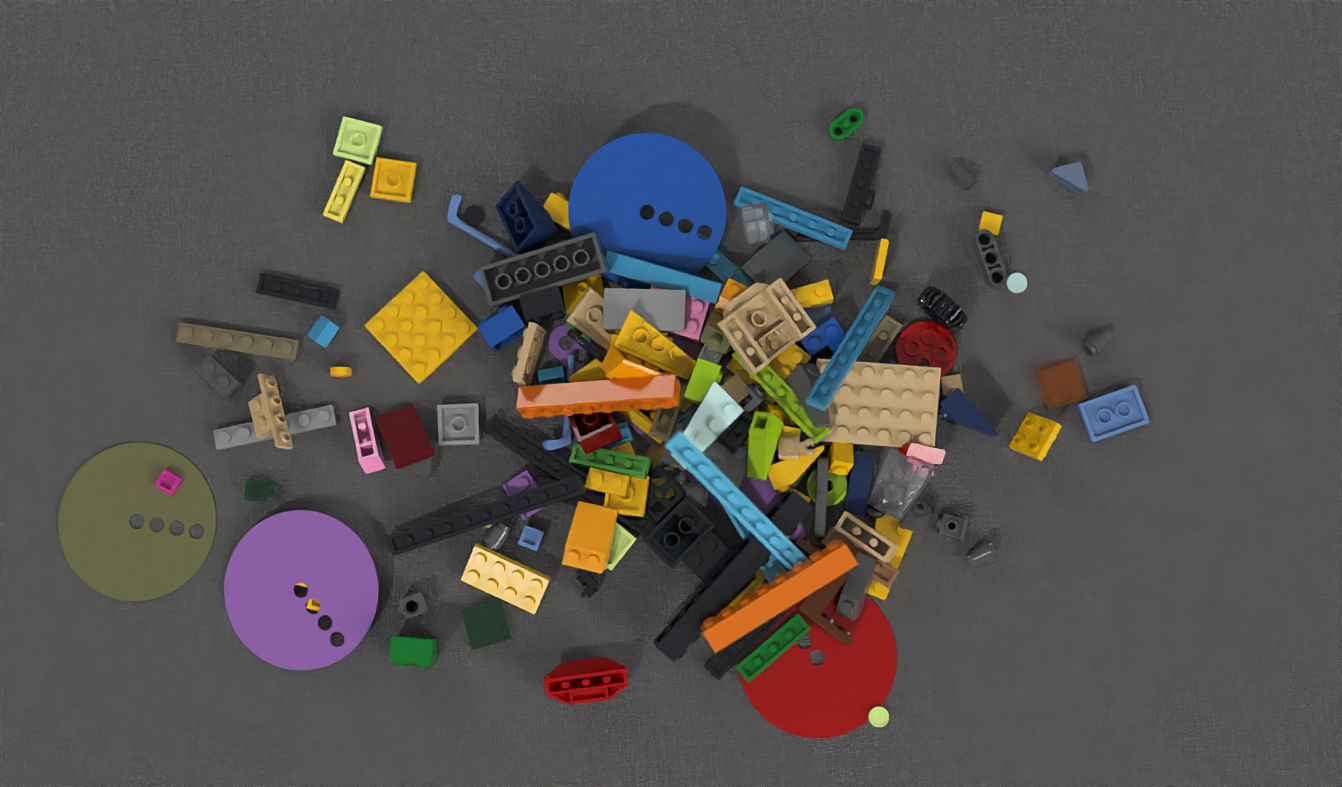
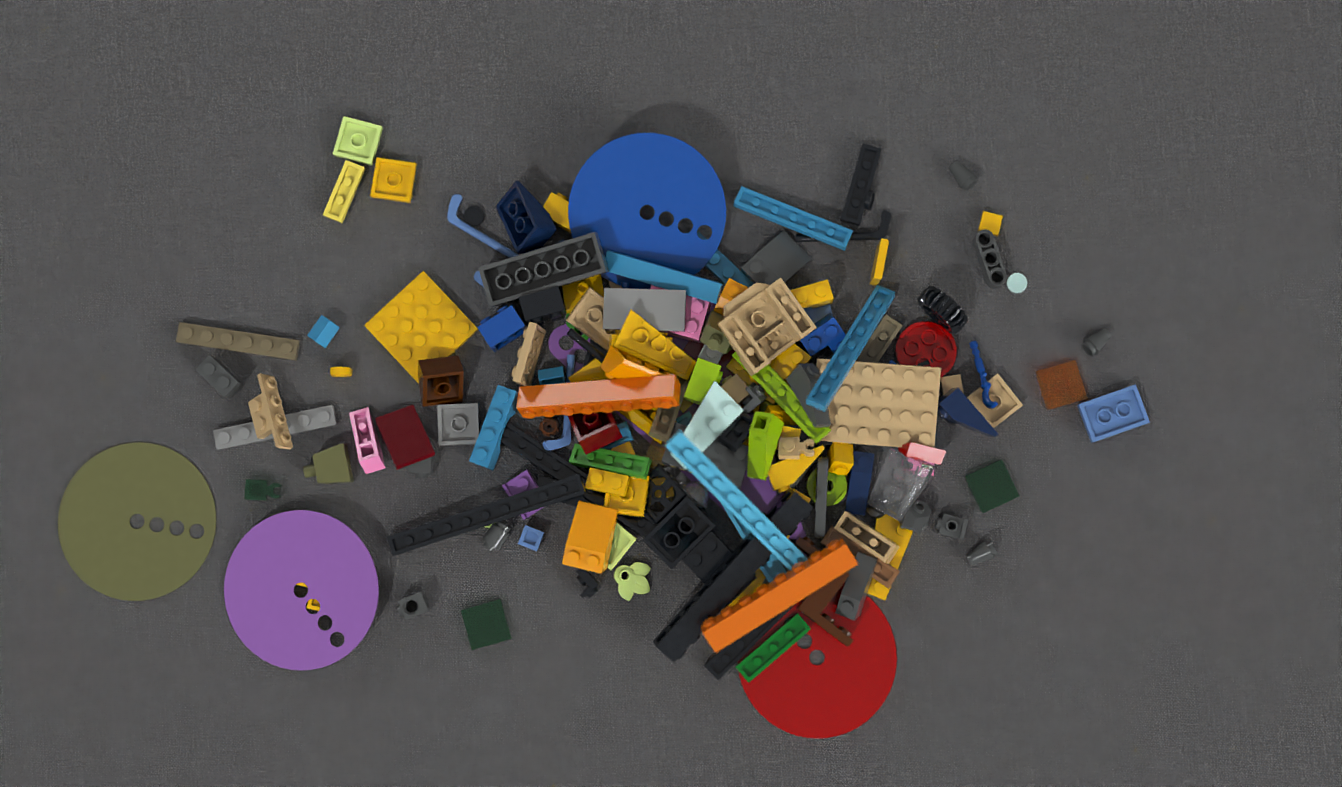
(168, 482): dark pink tile -> none
(297, 291): black tile -> none
(331, 466): none -> olive torso
(413, 649): green brick -> none
(440, 380): none -> reddish brown slope
(488, 442): none -> dark azure arch
(505, 578): yellow plate -> none
(544, 426): none -> reddish brown plate
(586, 680): red wedge -> none
(635, 580): none -> yellowish green plate
(757, 224): clear brick -> none
(845, 125): green plate -> none
(878, 716): yellowish green piece -> none
(980, 369): none -> blue piece
(991, 486): none -> clear green tile
(999, 392): none -> tan plate
(1035, 436): yellow plate -> none
(1071, 177): sand blue slope -> none

